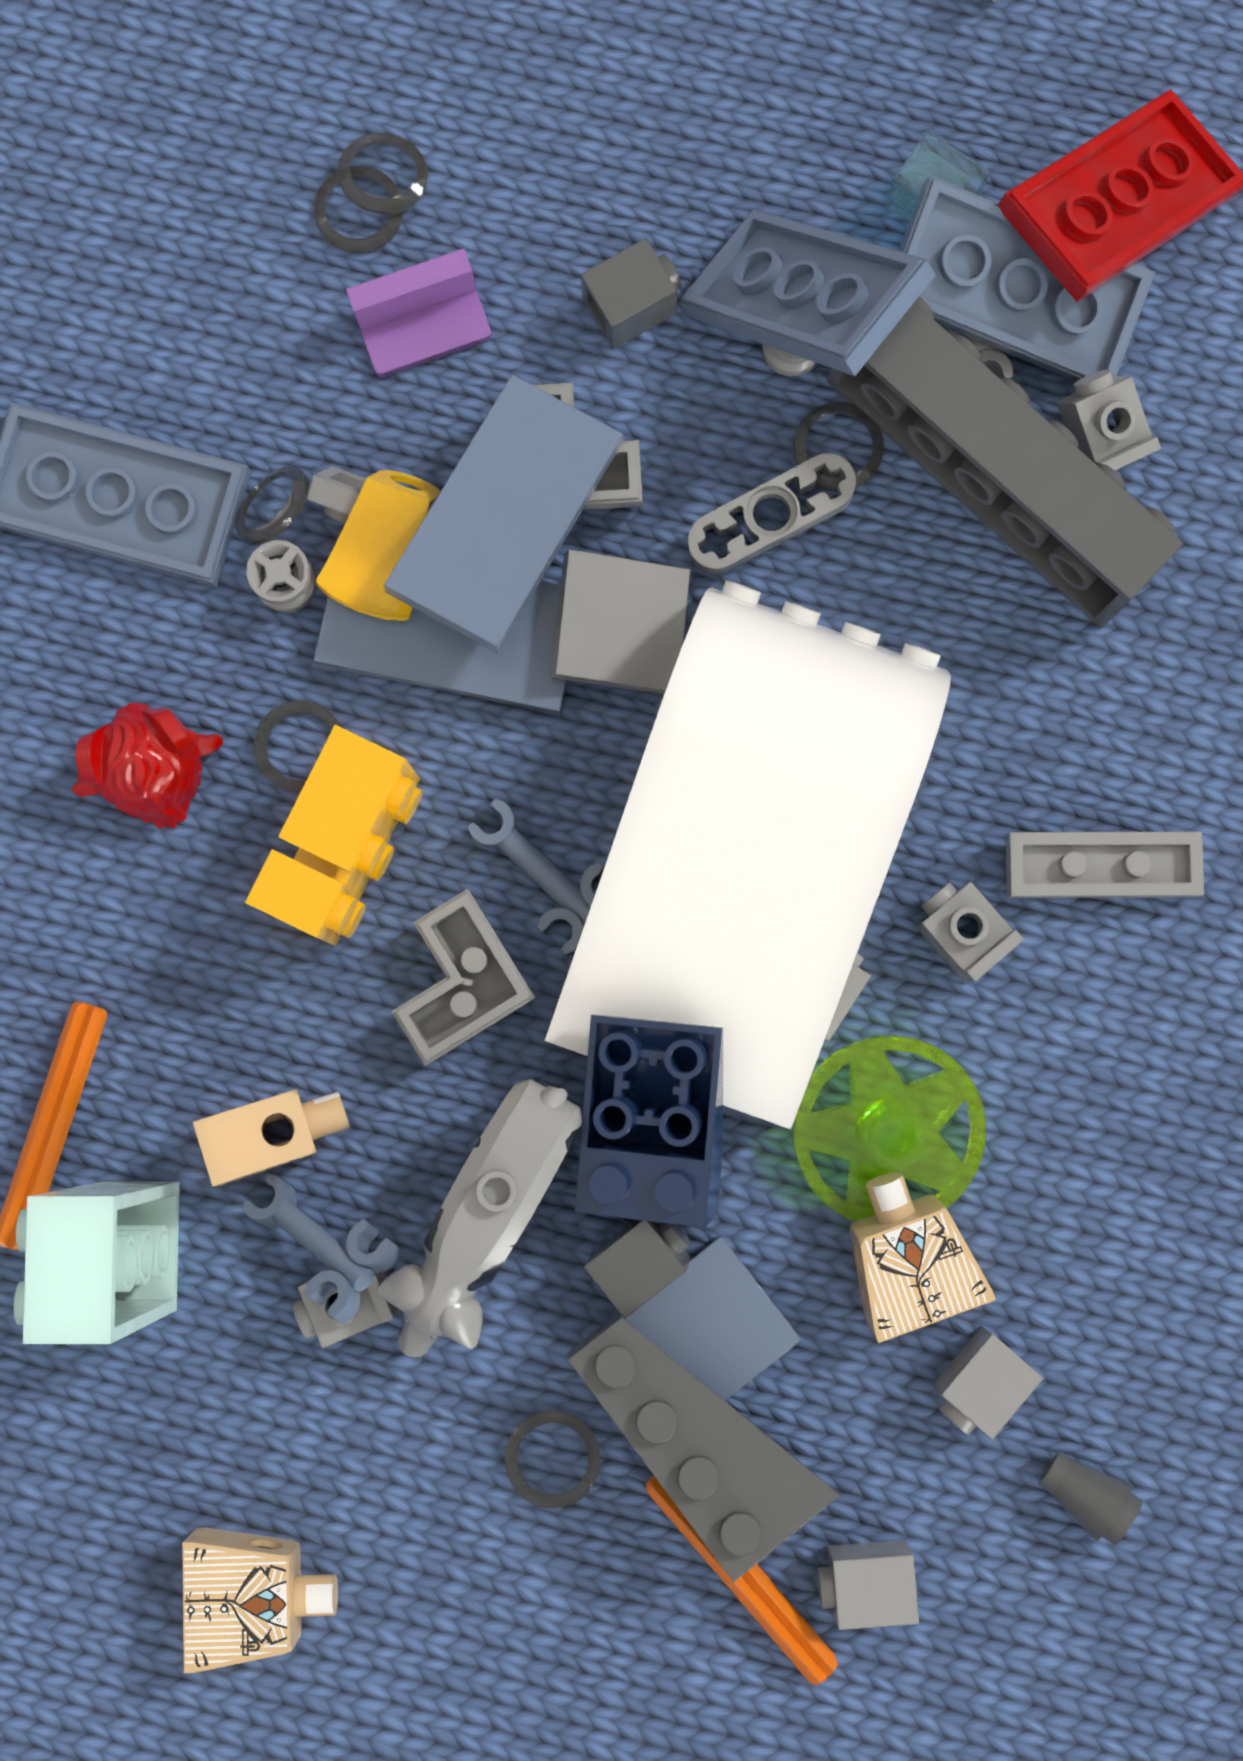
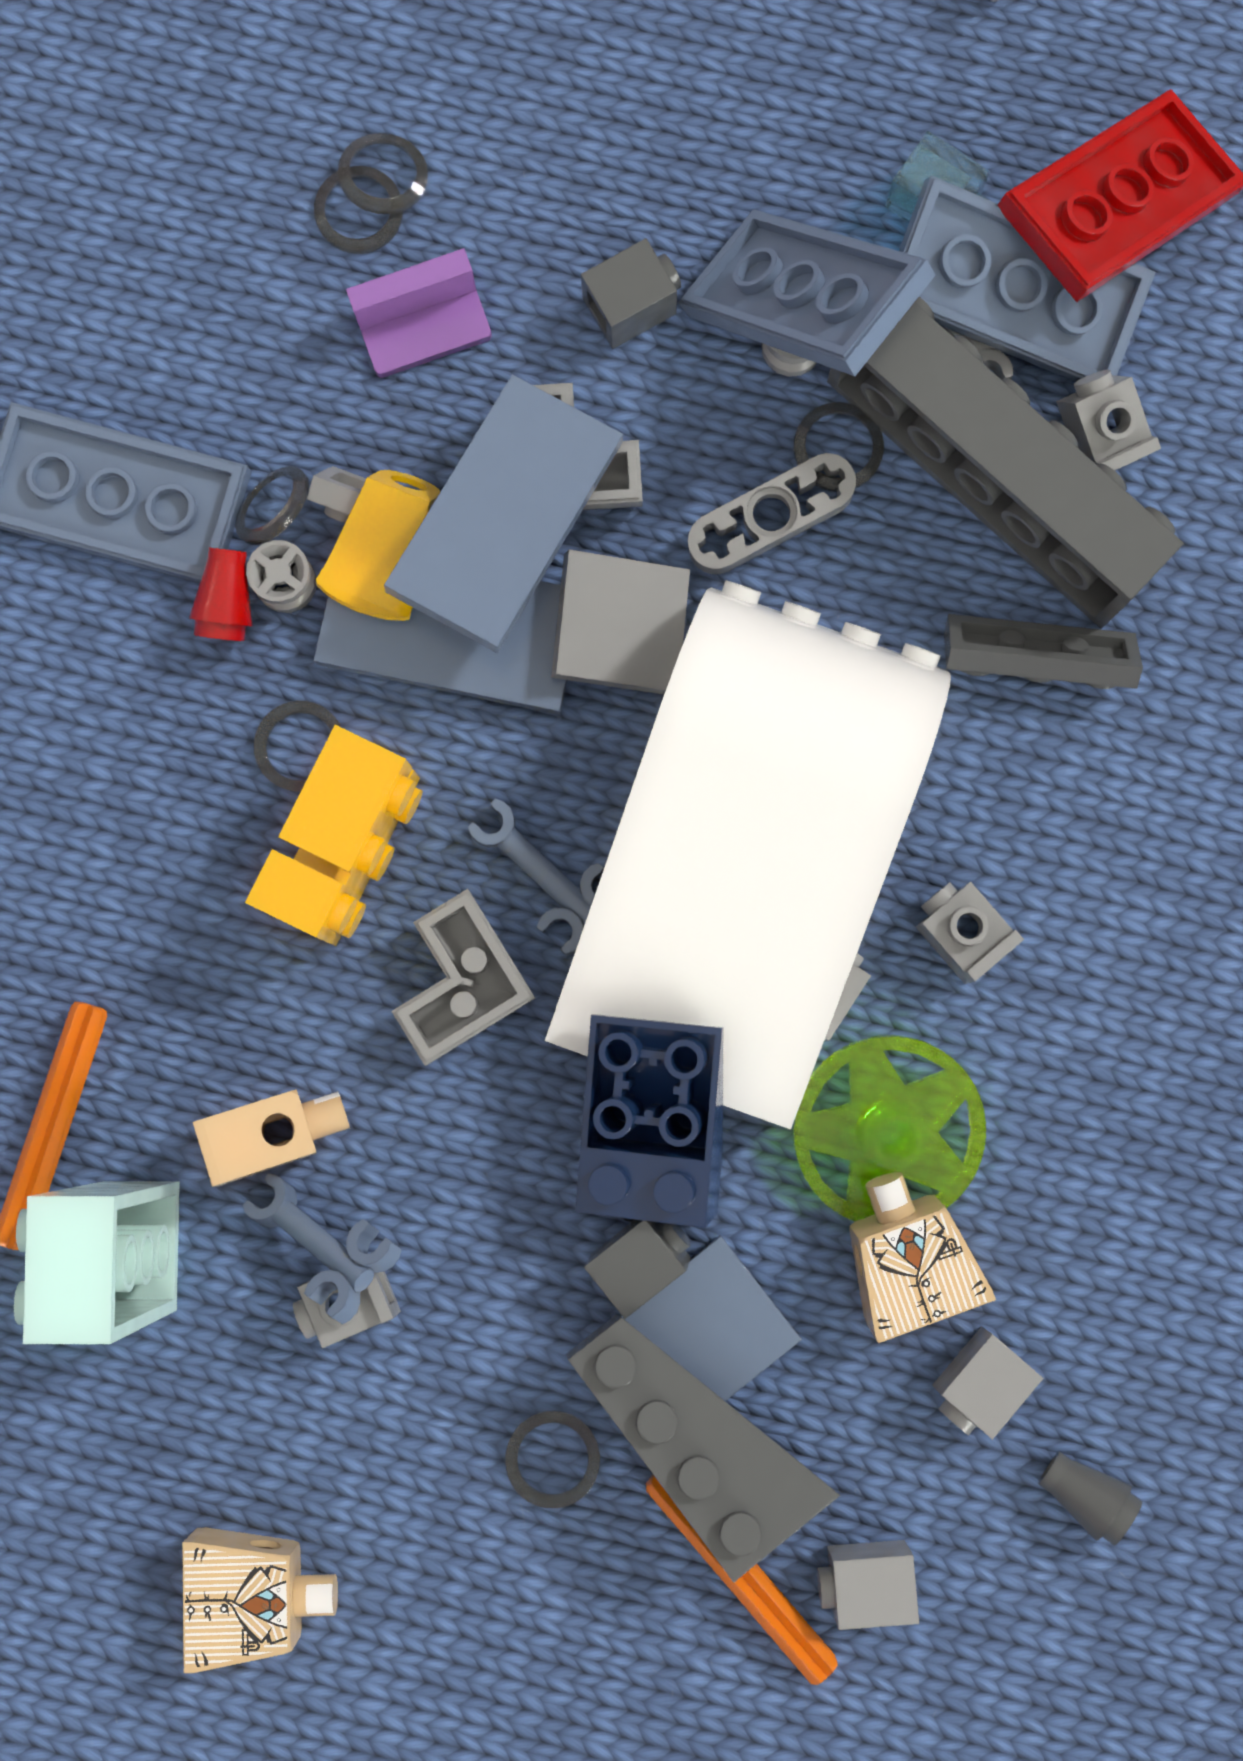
(144, 764): red hair -> none
(223, 598): none -> red cone
(483, 1217): light grey animal -> none
(1042, 651): none -> dark grey plate
(1104, 865): light grey plate -> none

